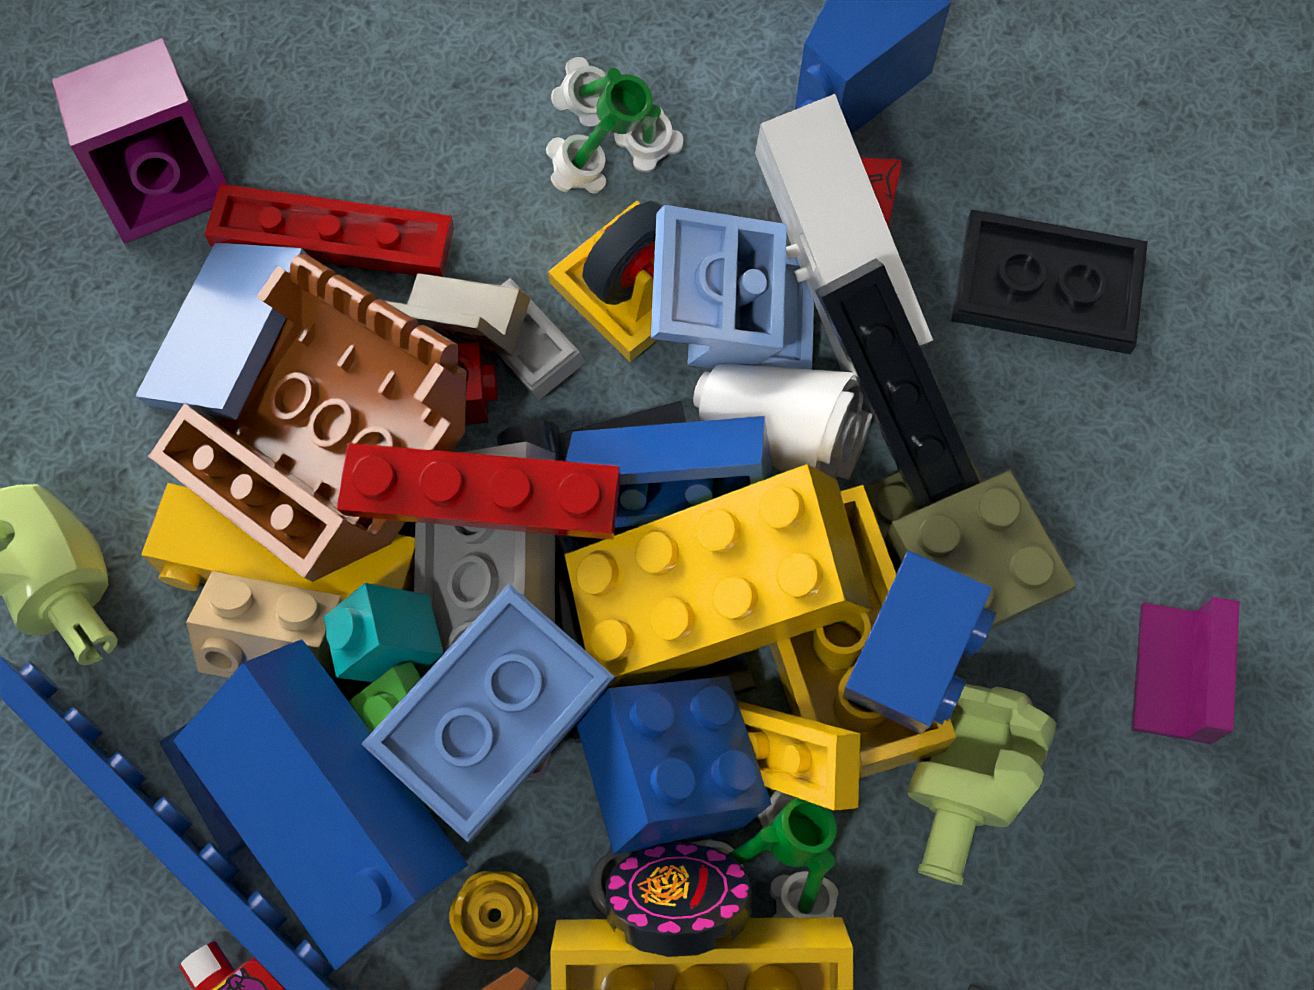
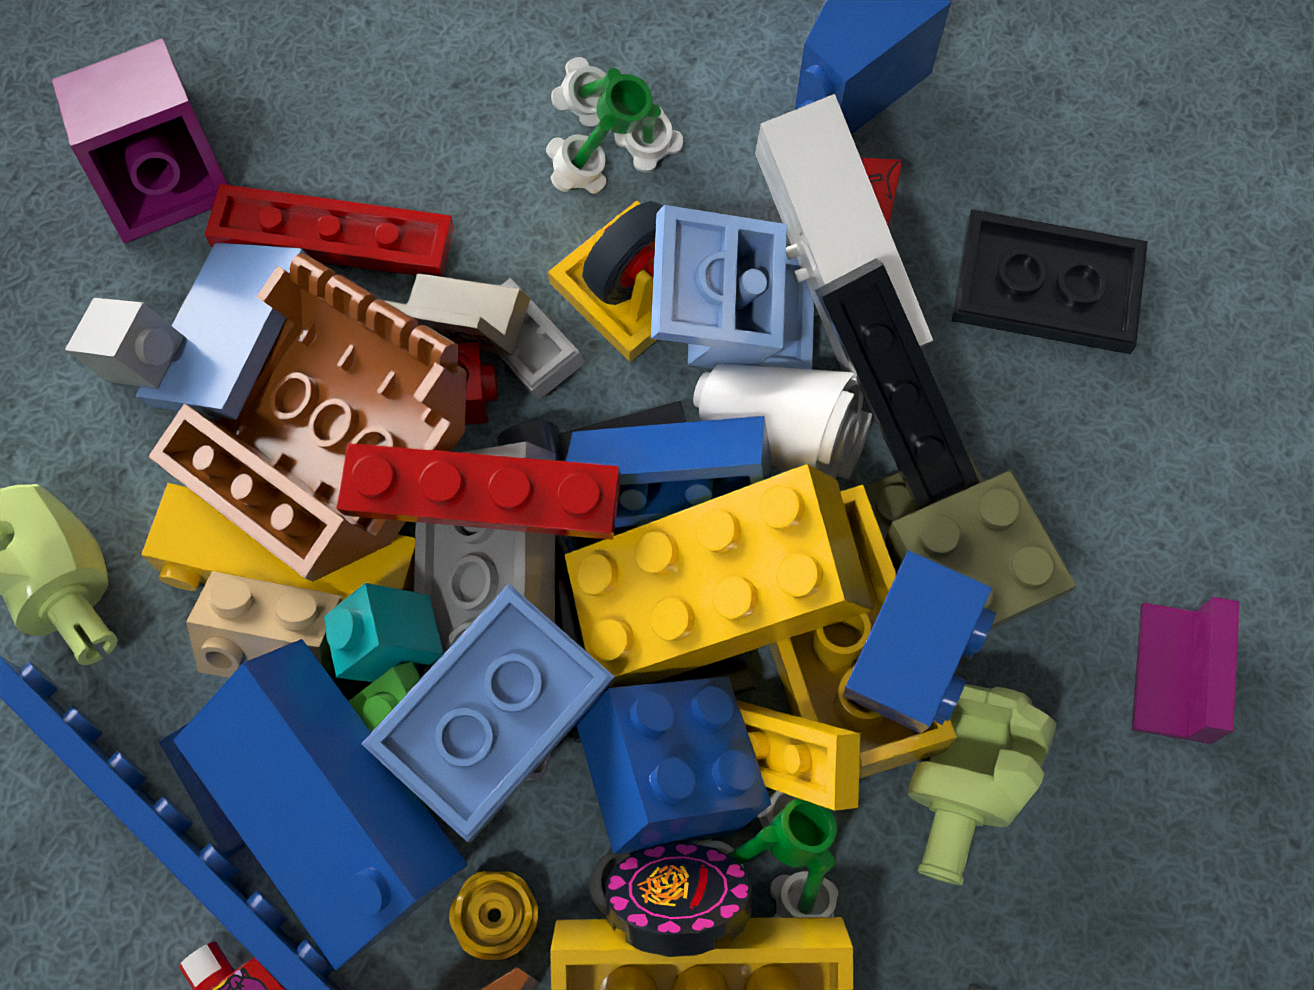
(125, 342): none -> light grey brick

